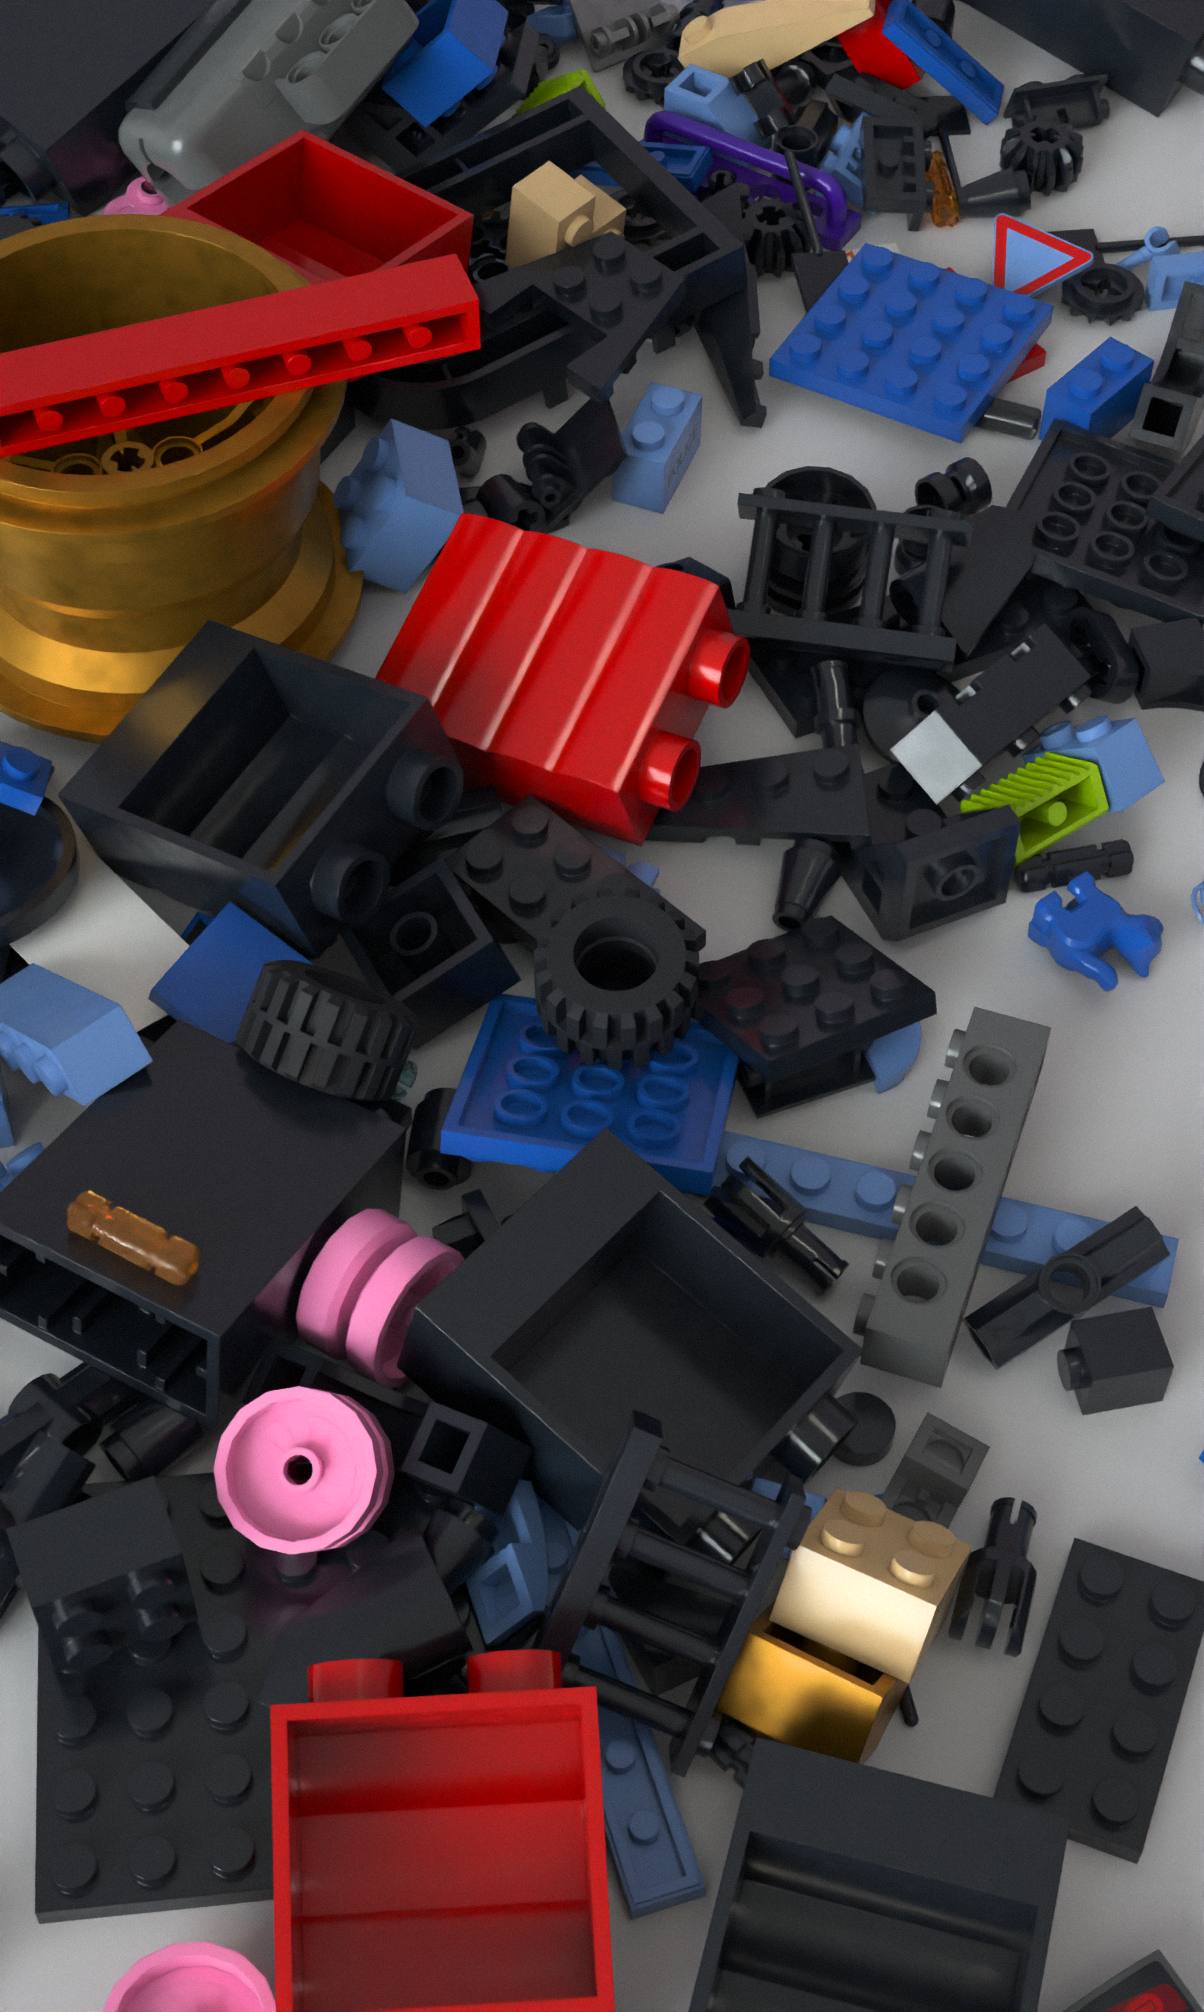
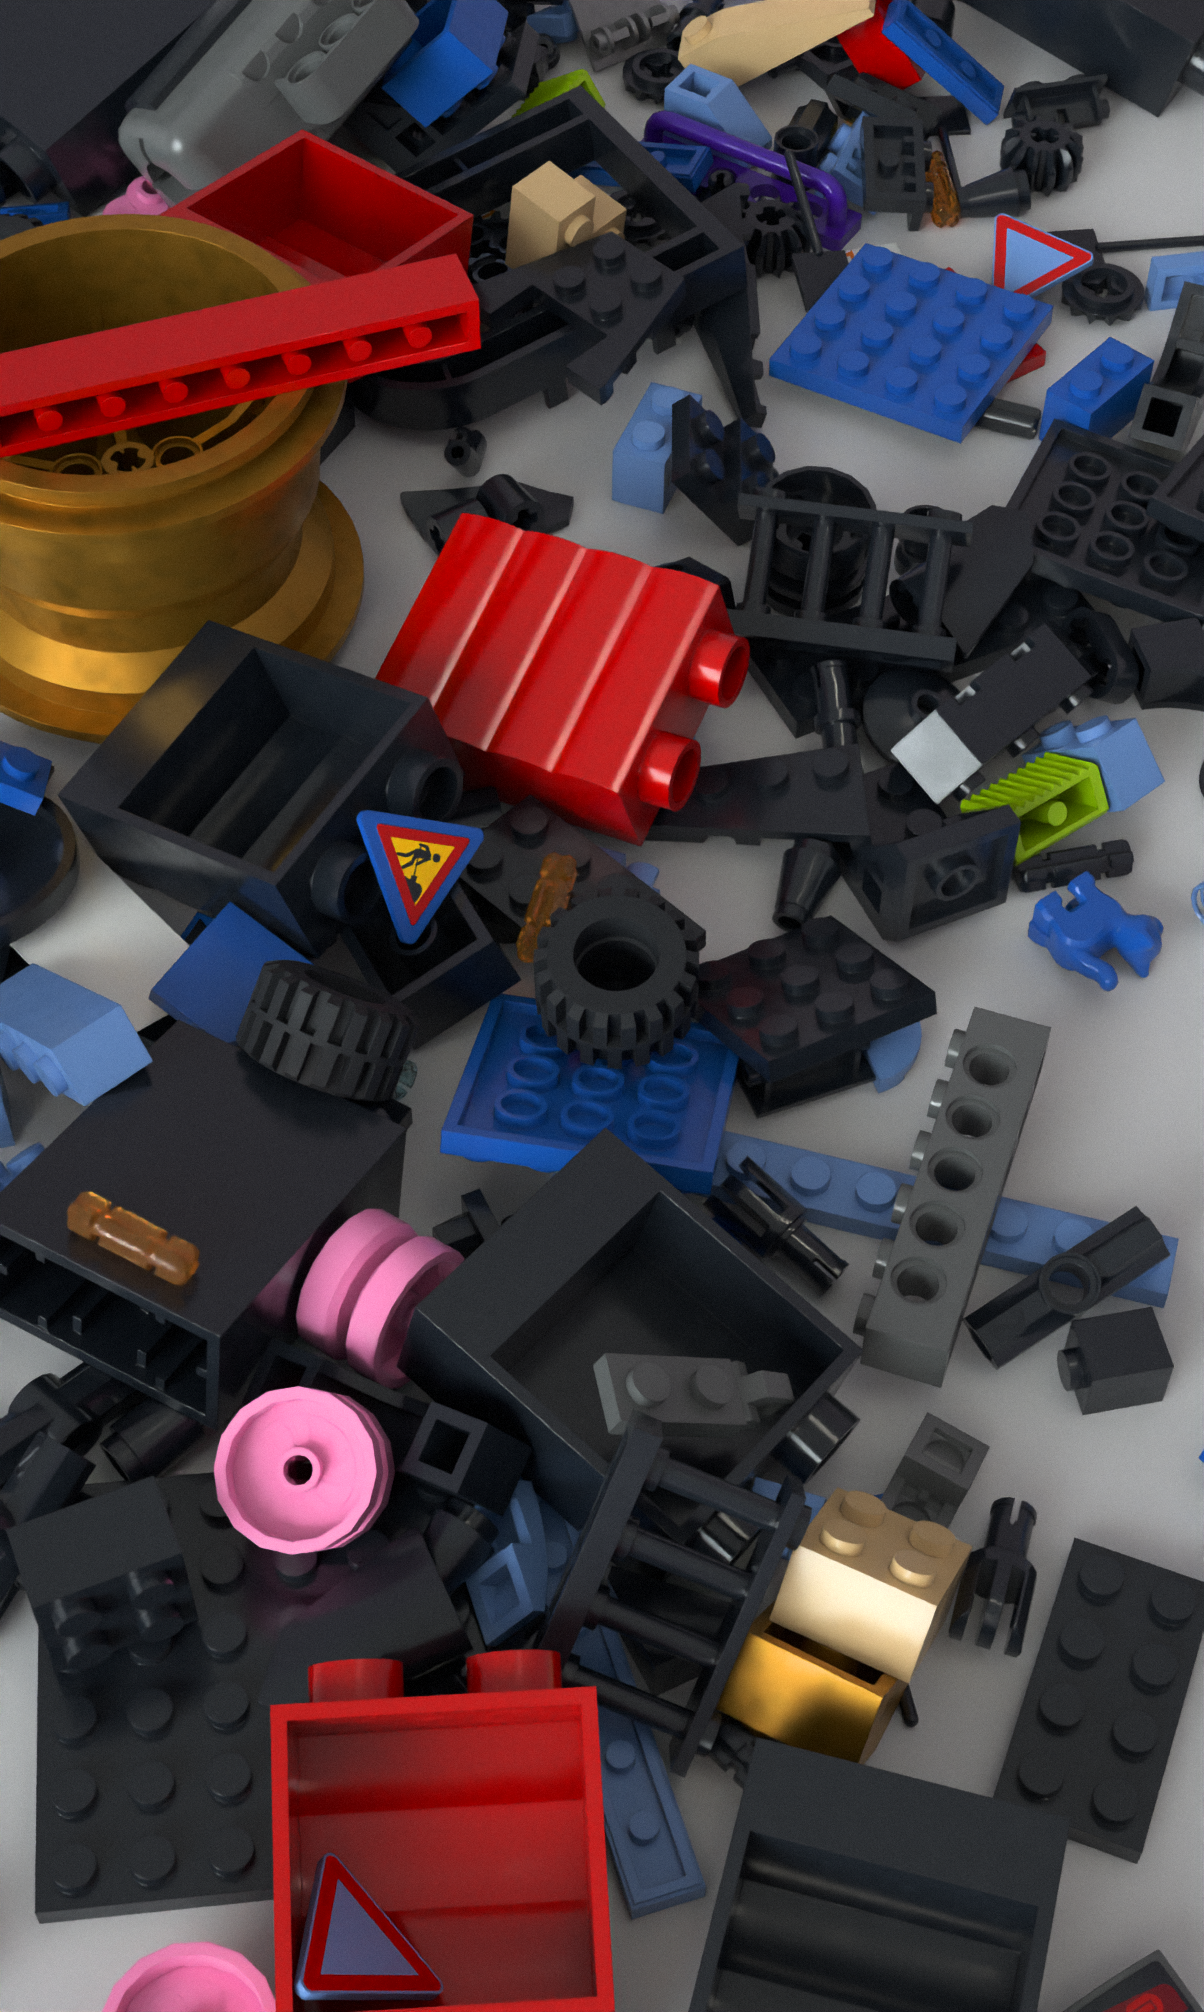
(354, 1947): none -> piece
(398, 505): medium blue brick -> none
(415, 864): none -> piece
(423, 1155): black brick -> none
(548, 895): none -> clear orange axle
(571, 460): black hinge -> none
(688, 1393): none -> dark grey hinge
(717, 464): none -> black plate
(772, 96): black bar -> none
(872, 1435): black tile -> none
(959, 489): black wheel -> none
(1153, 238): medium blue hand -> none

